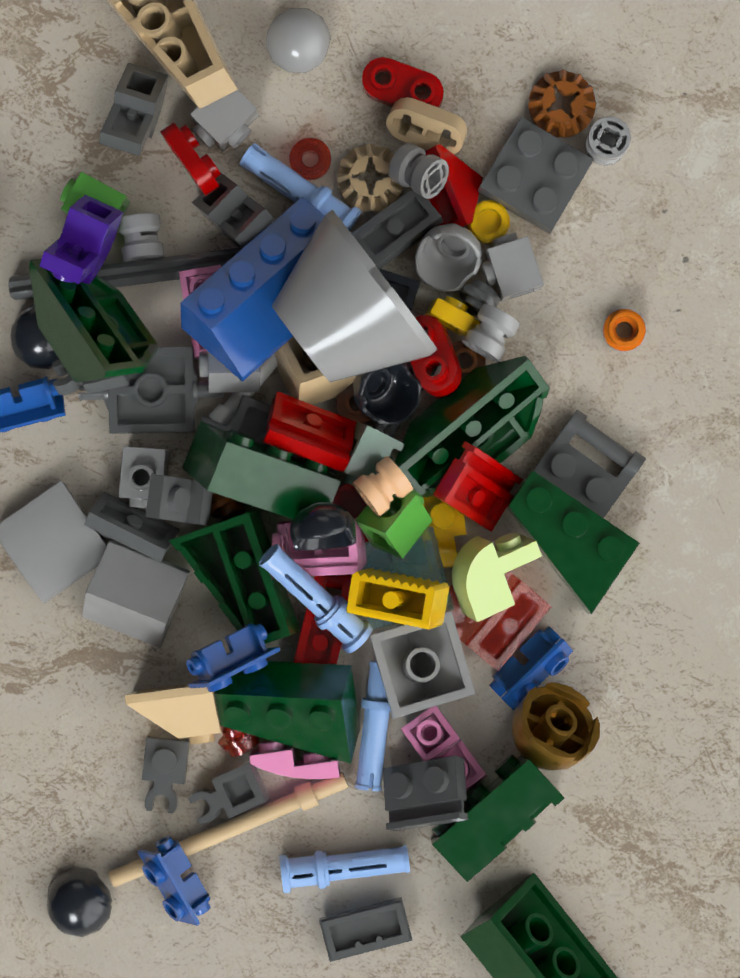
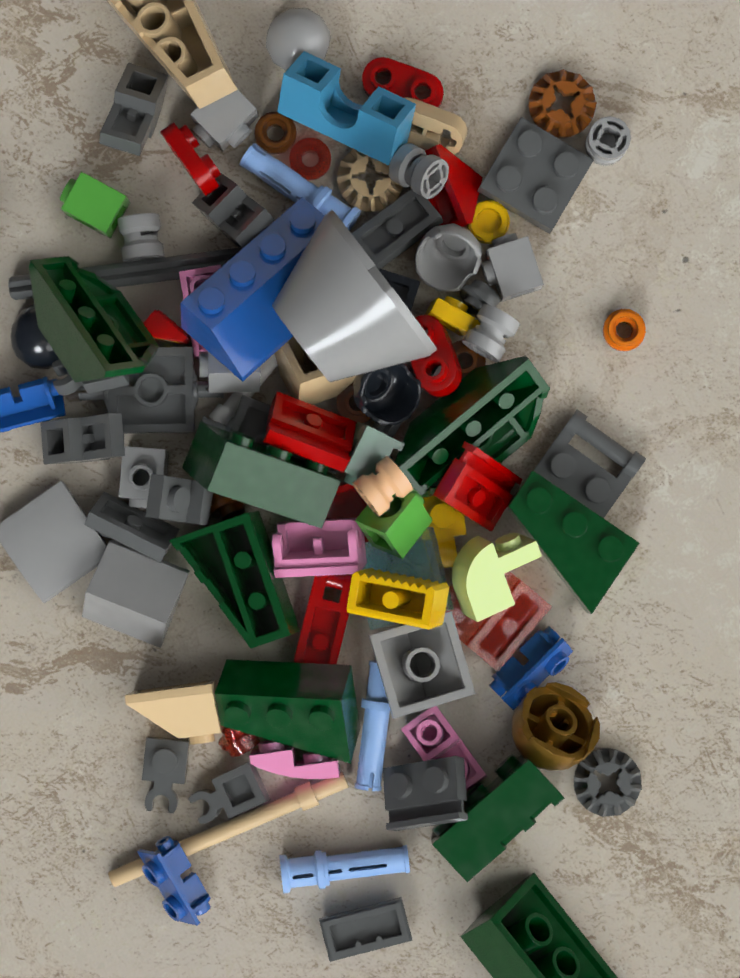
(78, 902): black hair -> none
(82, 439): none -> dark grey brick
(83, 241): dark purple brick -> none
(165, 329): none -> red slope
(216, 667): blue hinge -> none
(271, 120): none -> reddish brown plate
(315, 99): none -> dark azure arch
(322, 527): black hair -> none
(328, 610): light blue pin -> none
(607, 762): none -> dark grey gear

